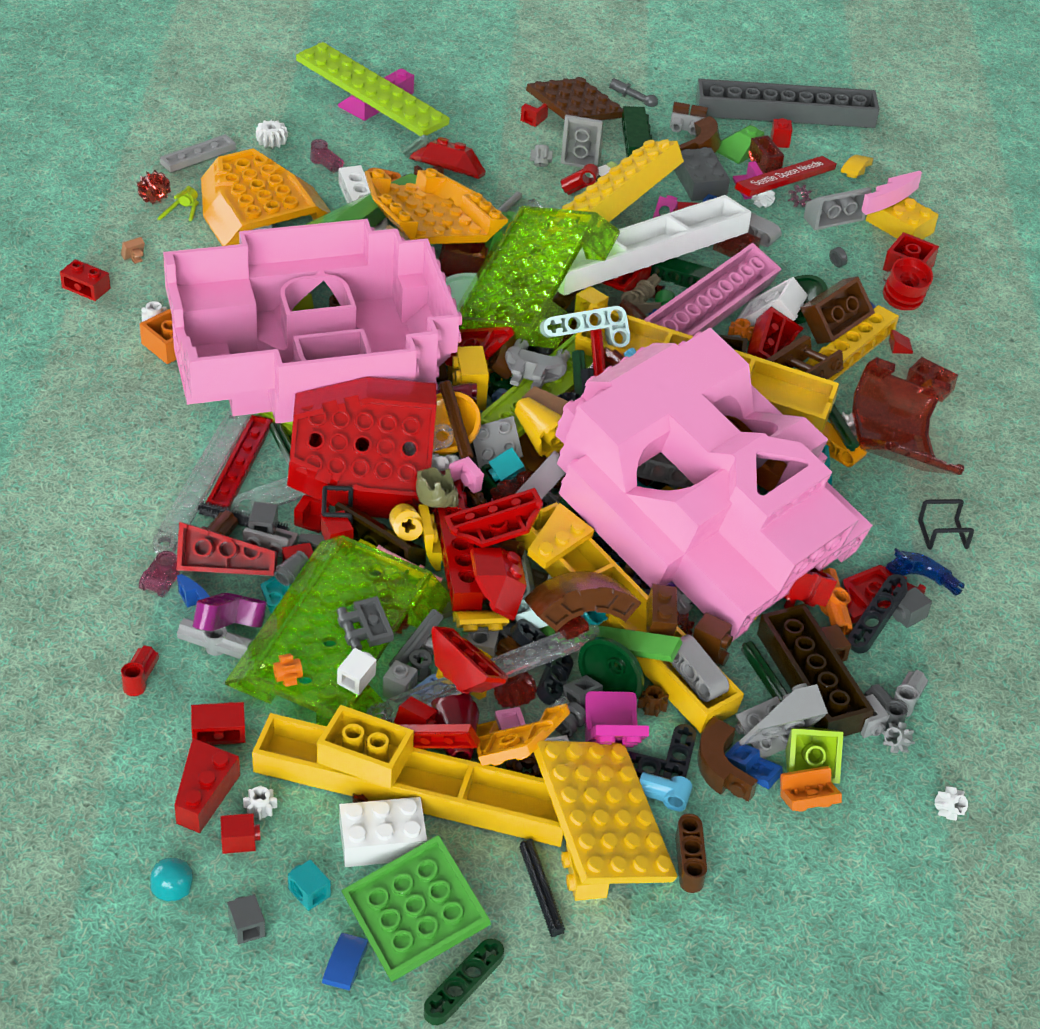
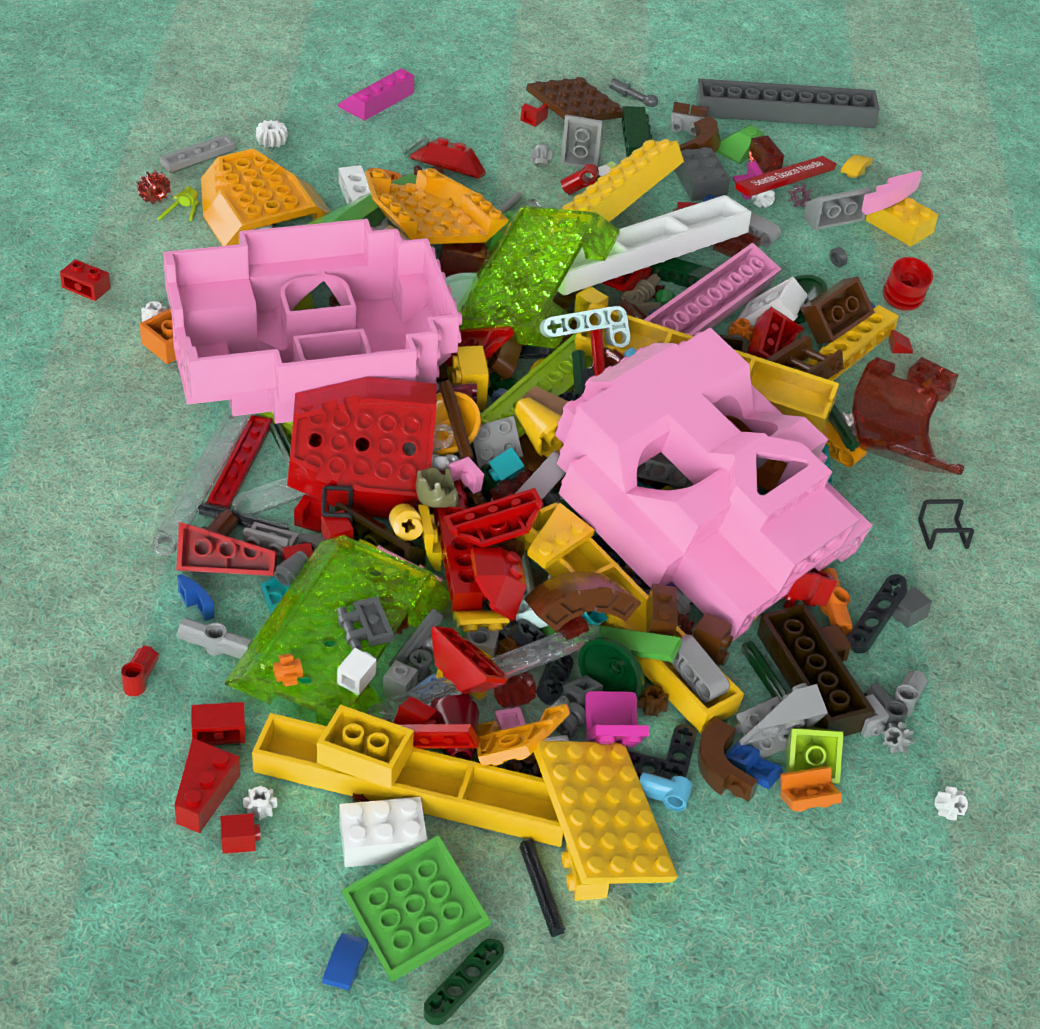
(133, 249): nougat tile -> none
(160, 574): clear pink piece -> none
(171, 879): teal hair -> none
(228, 609): magenta beam -> none
(246, 919): dark grey brick -> none
(264, 517): dark grey brick -> none
(309, 884): teal brick -> none
(322, 155): clear pink piece -> none
(373, 89): lime plate -> none
(533, 365): light grey connector -> none
(669, 201): dark pink bracket -> none
(691, 853): reddish brown beam -> none
(781, 132): red brick -> none
(864, 587): red wing -> none
(911, 246): red brick -> none
(919, 564): clear blue piece -> none

